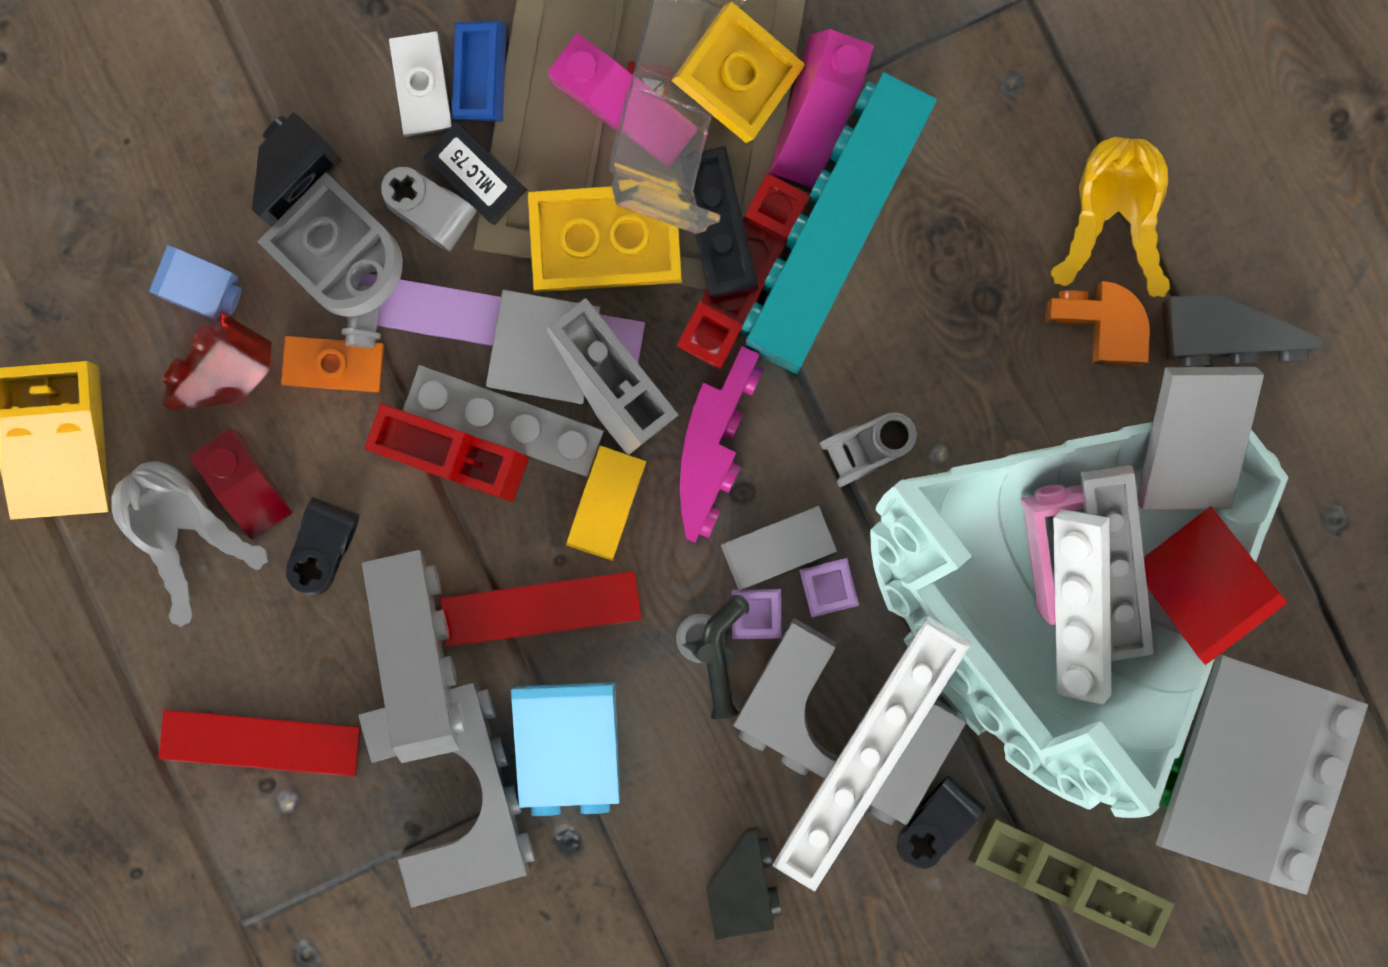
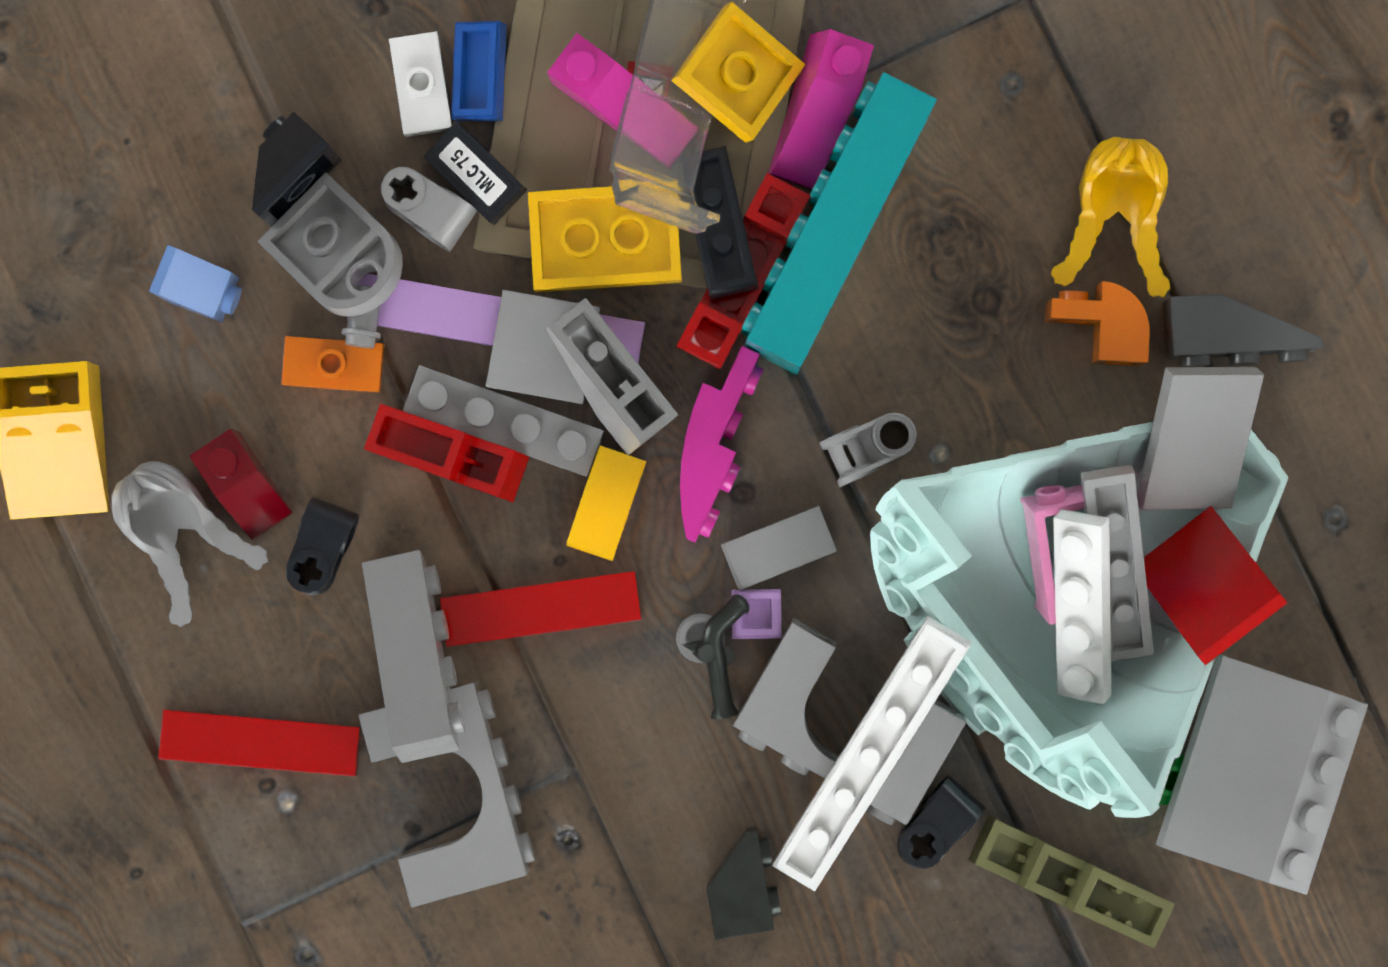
(219, 368): clear red slope -> none
(566, 747): slope -> none
(829, 587): lavender tile -> none

